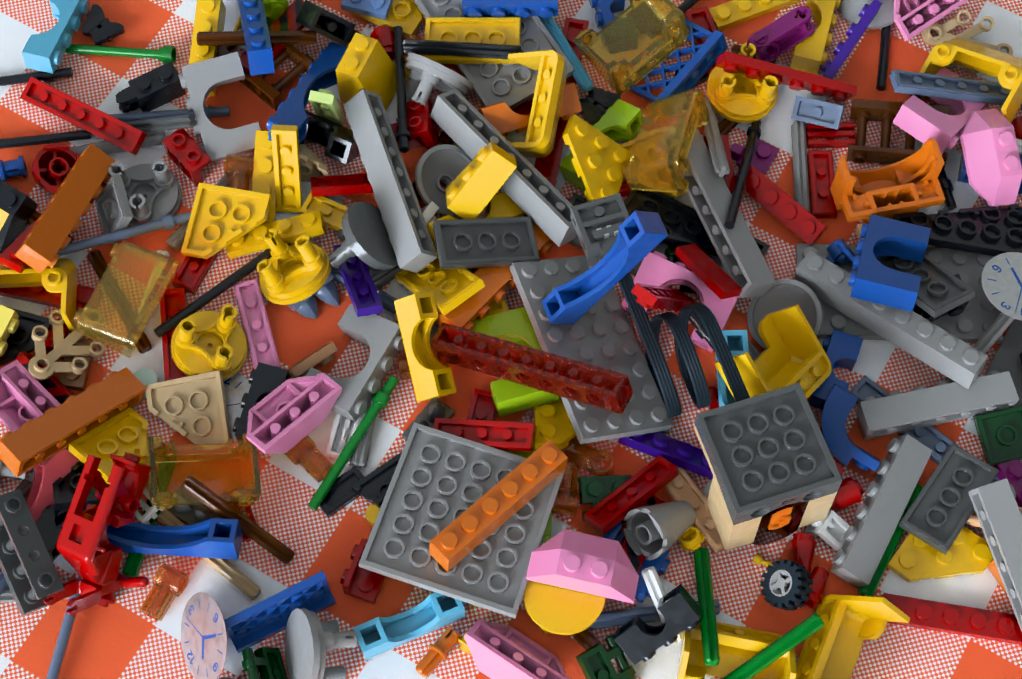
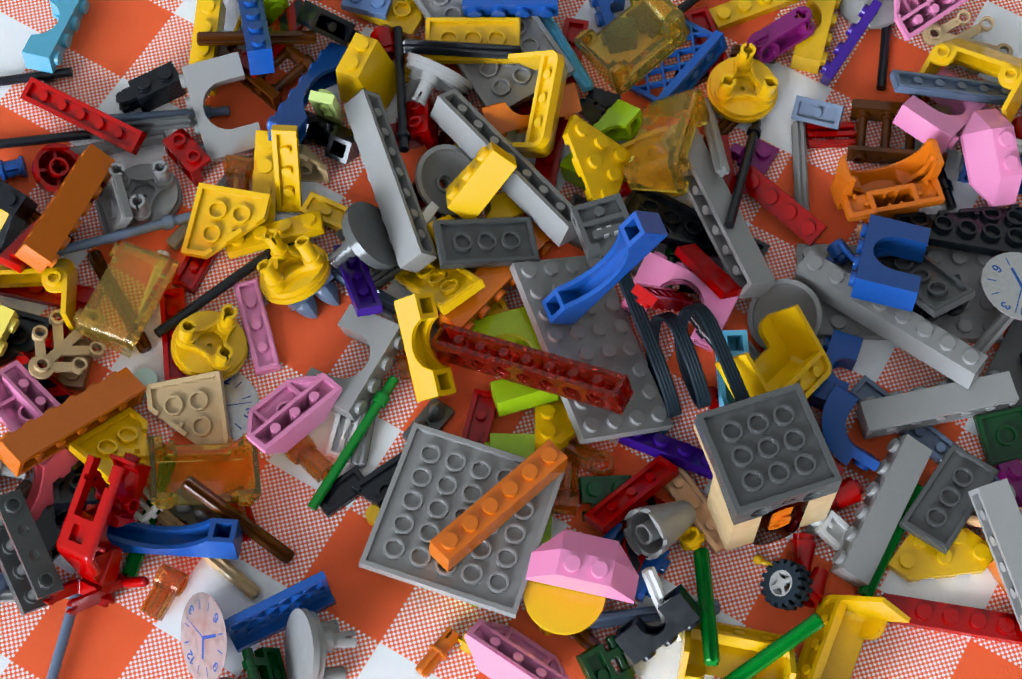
(100, 27): black animal -> none
(164, 54): green piece -> none
(263, 381): black arch -> none
(322, 355): medium nougat plate -> none
(340, 185): red tile -> none
(359, 581): red bracket -> none
(390, 632): medium azure arch -> none
(496, 434): red plate -> none
(794, 78): red plate -> none
(820, 181): red tile -> none

